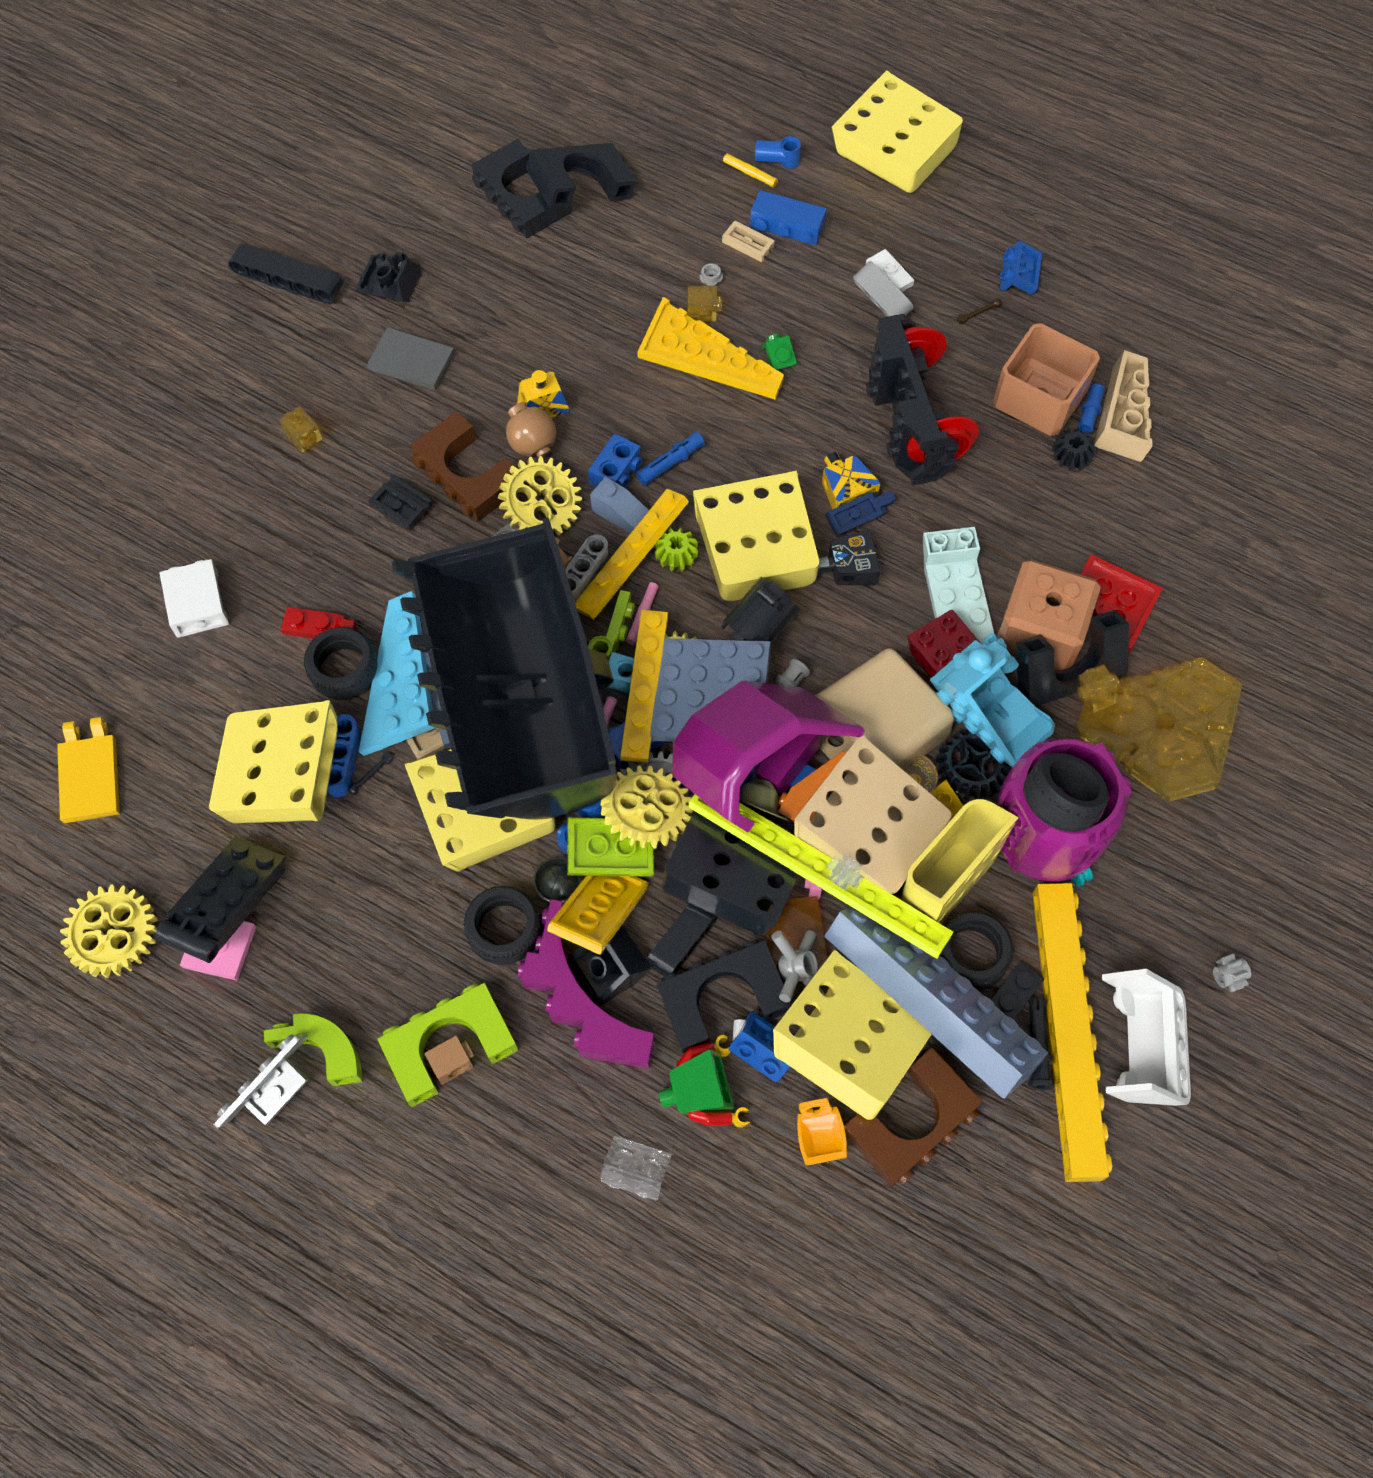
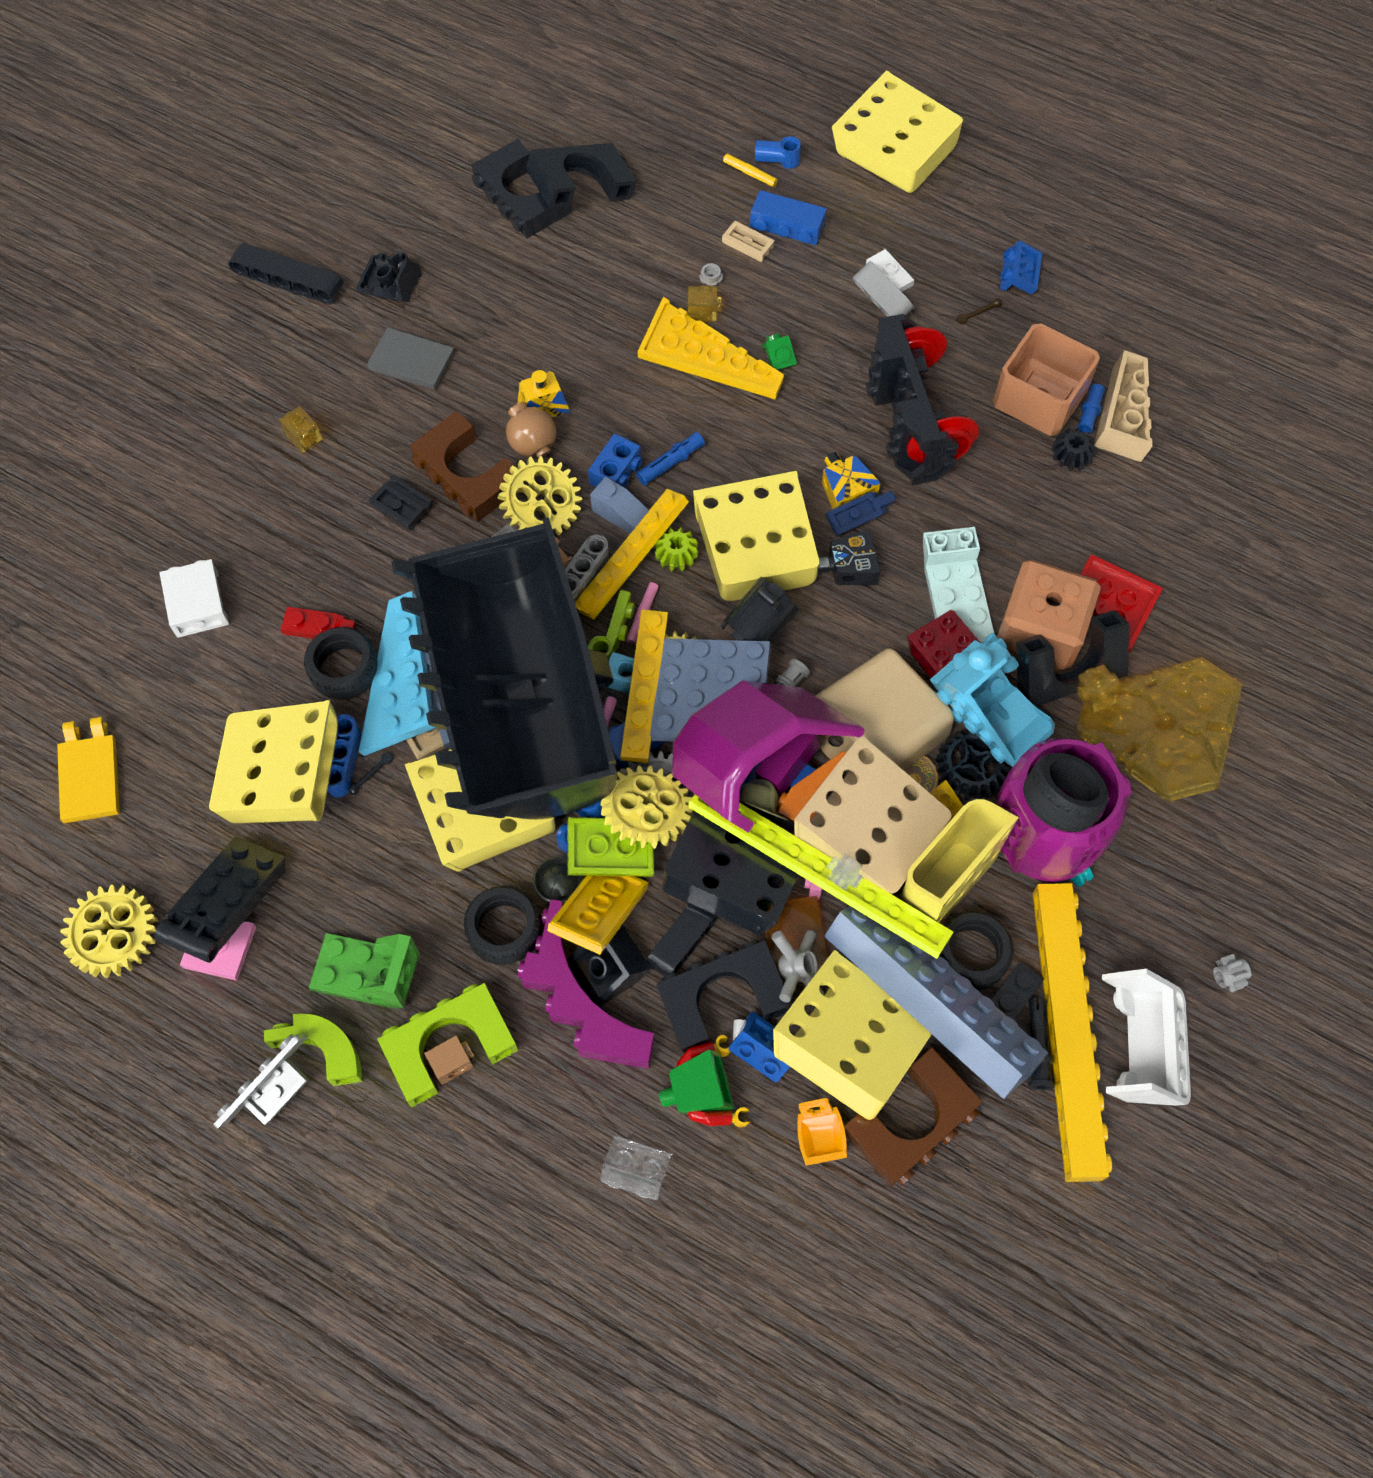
(366, 970): none -> bright green bracket

